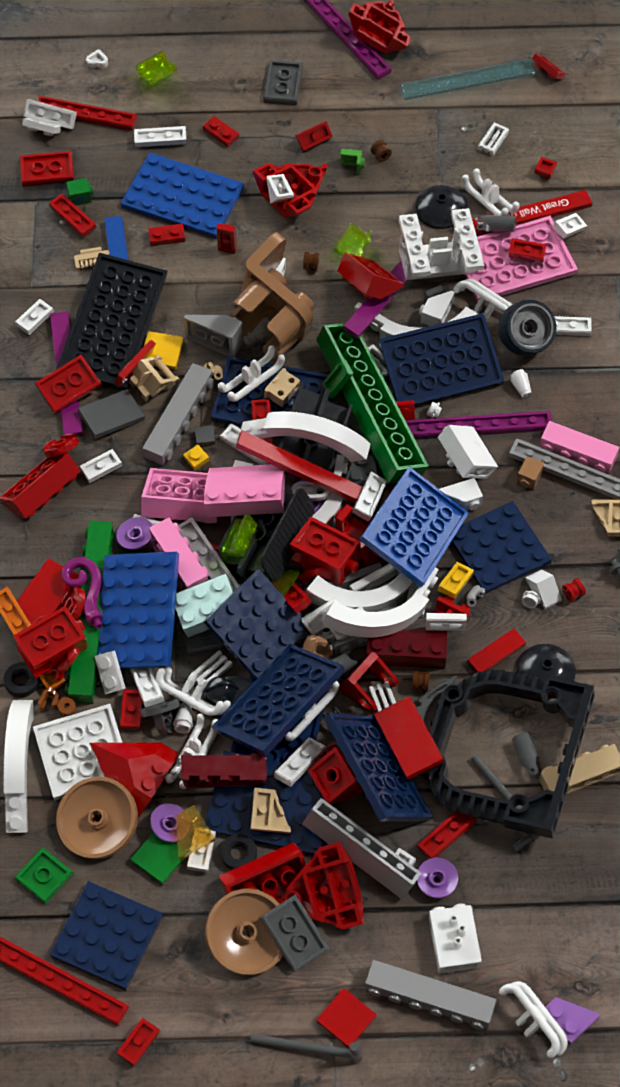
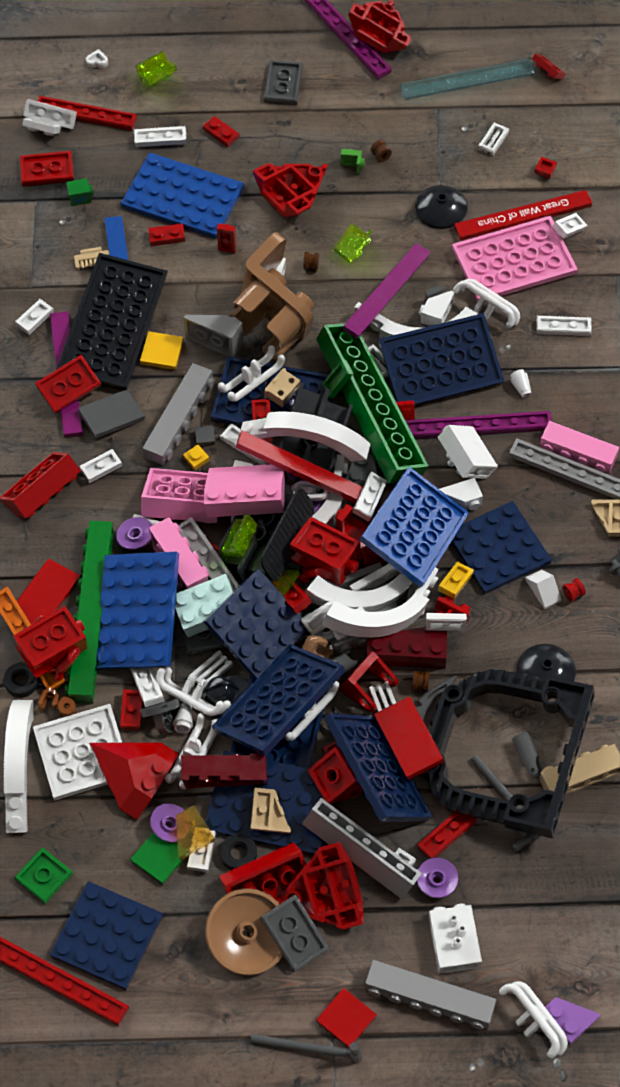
(61, 446): red tile -> none
(72, 215): red plate -> none
(74, 601): red tile -> none
(83, 807): medium nougat dish -> none
(91, 609): magenta plant -> none
(110, 672): white plate -> none
(128, 369): red tile -> none
(138, 1042): red plate -> none
(149, 380): tan piece -> none
(217, 370): tan arm -> none
(279, 189): white slope -> none
(299, 761): white tile -> none
(313, 135): red plate -> none
(368, 276): red slope -> none
(434, 410): white plate -> none
(440, 256): white piece -> none
(474, 592): light grey arm -> none
(489, 196): white piece -> none
(496, 223): dark grey piece -> none
(497, 651): red tile -> none
(527, 250): red plate -> none
(530, 473): medium nougat brick -> none
(530, 599): white plate -> none
(540, 326): flat silver wheel -> none

